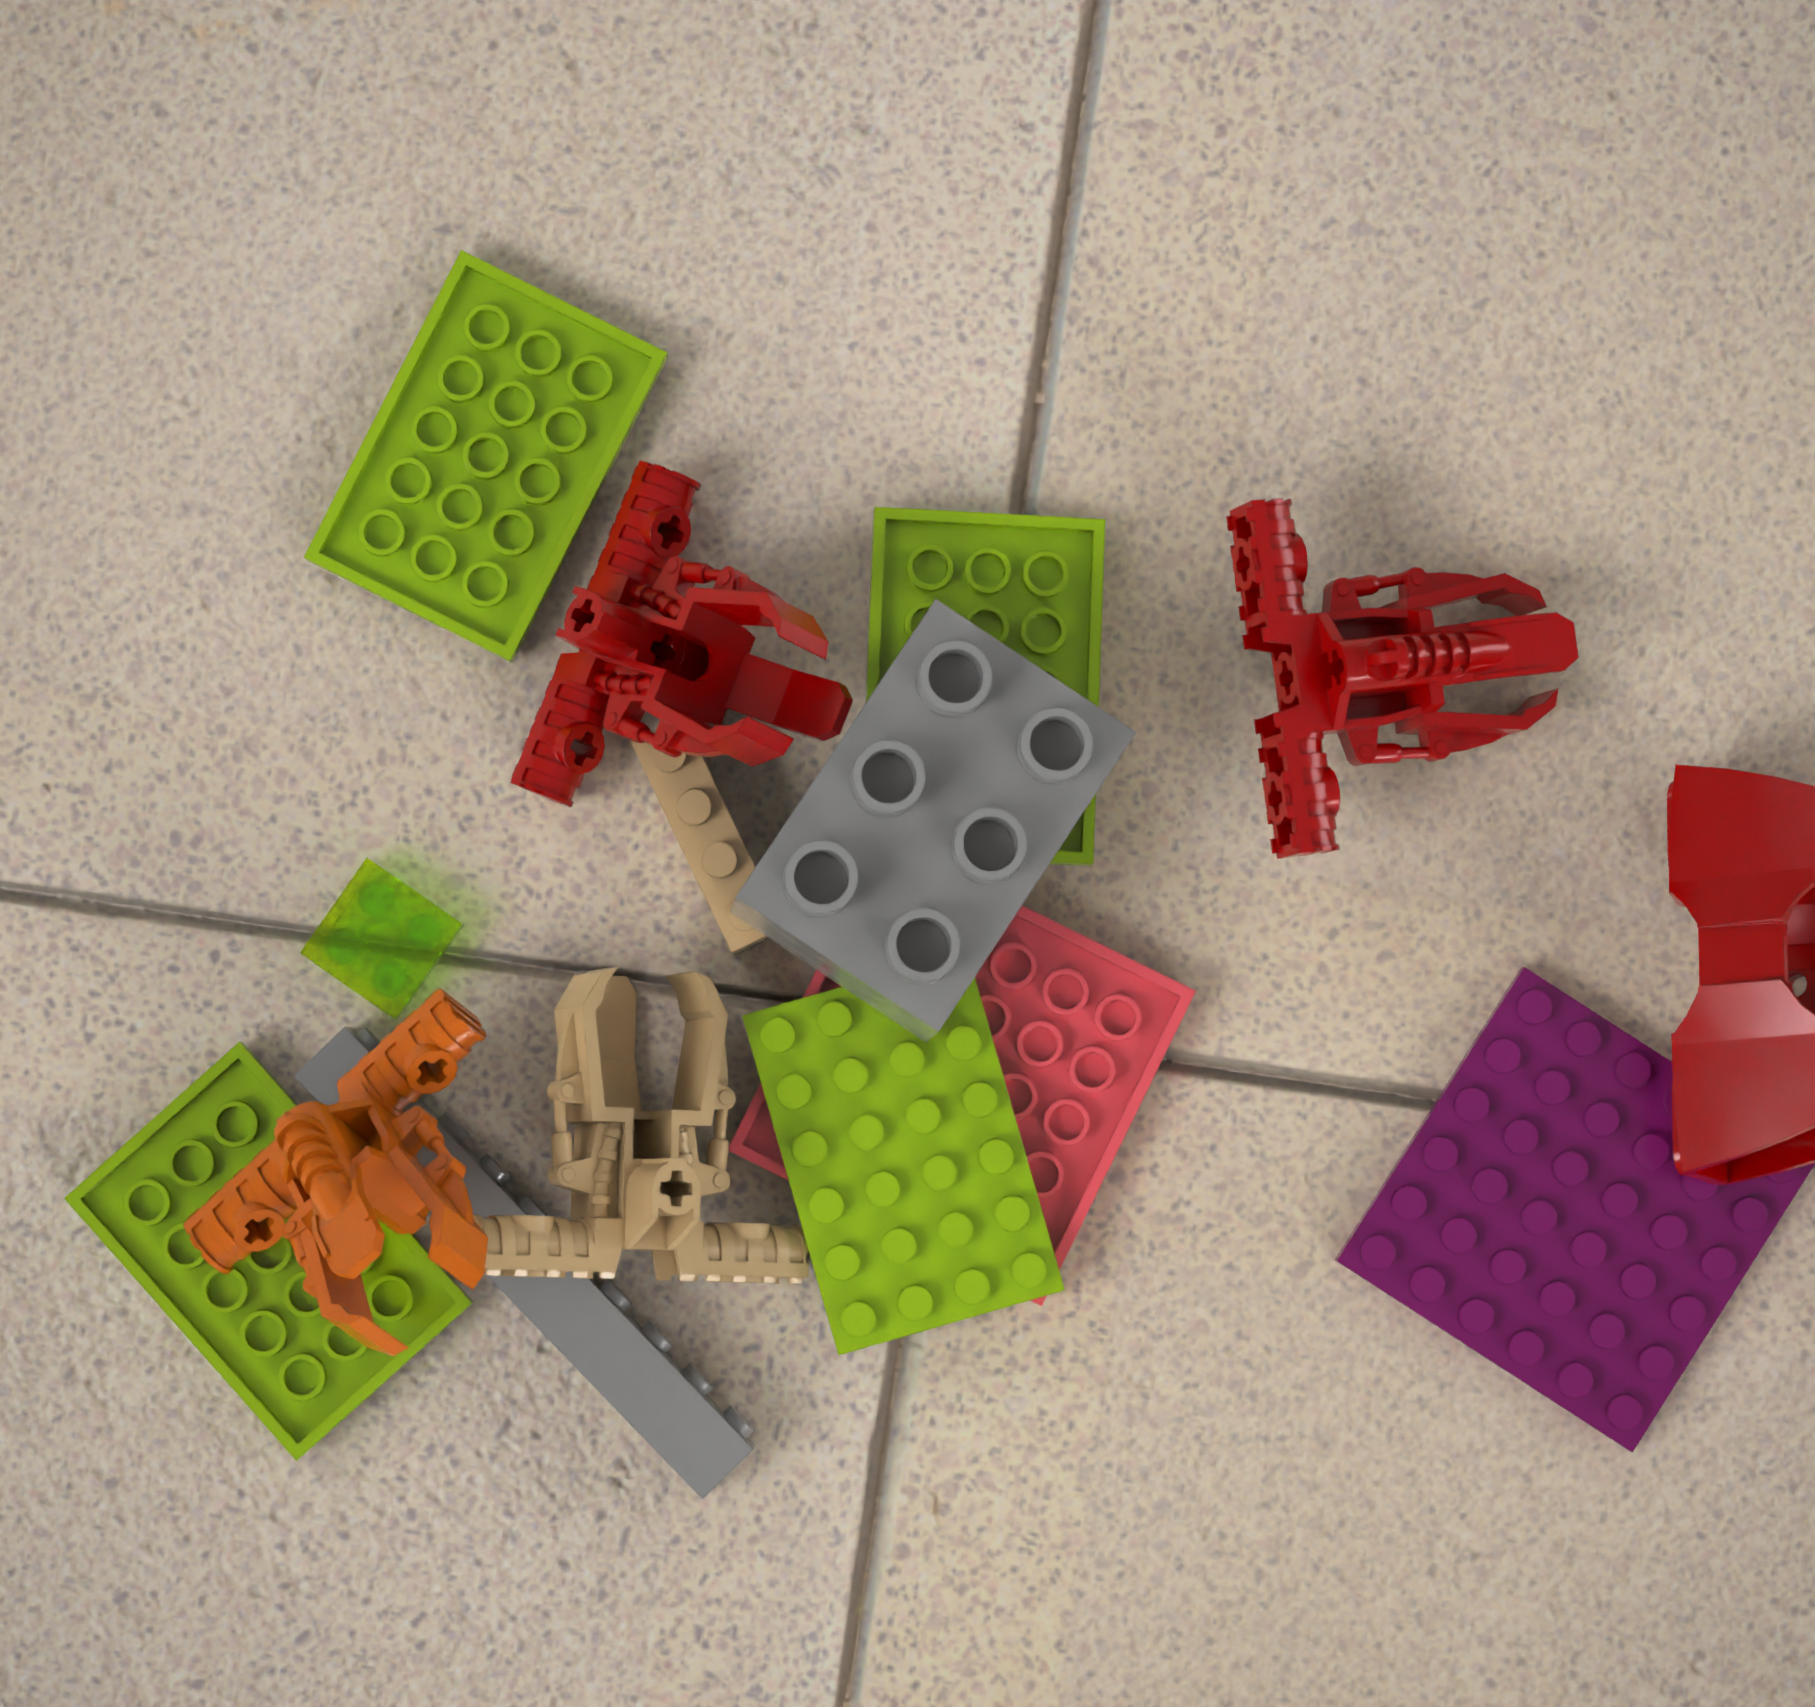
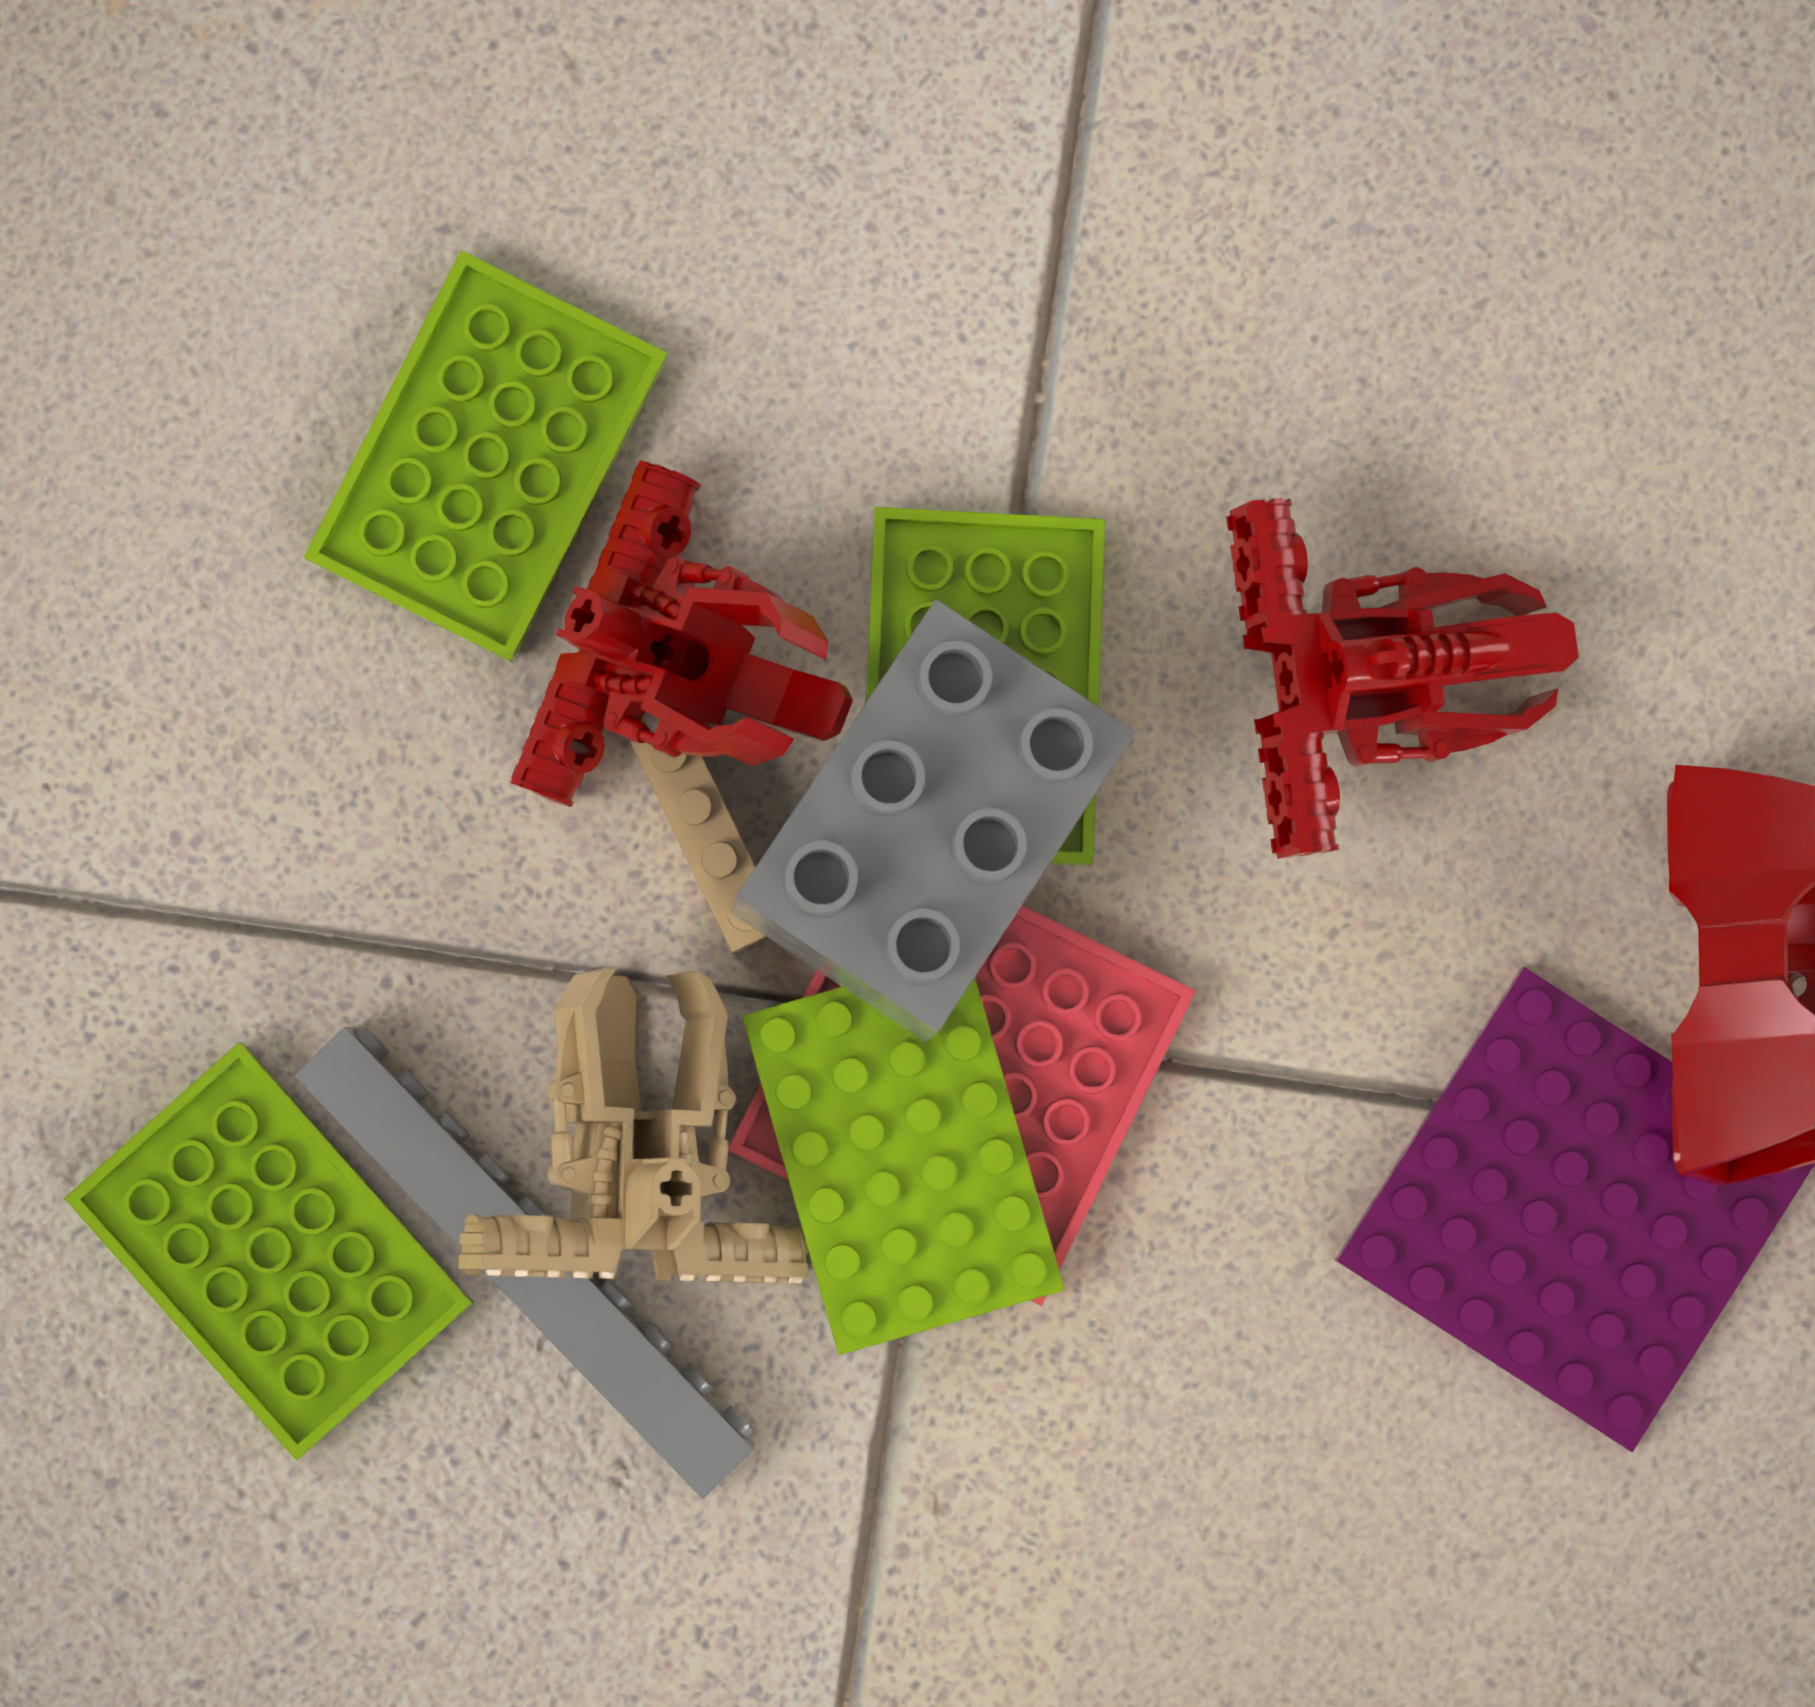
(358, 1164): orange piece -> none
(382, 938): clear neon green plate -> none

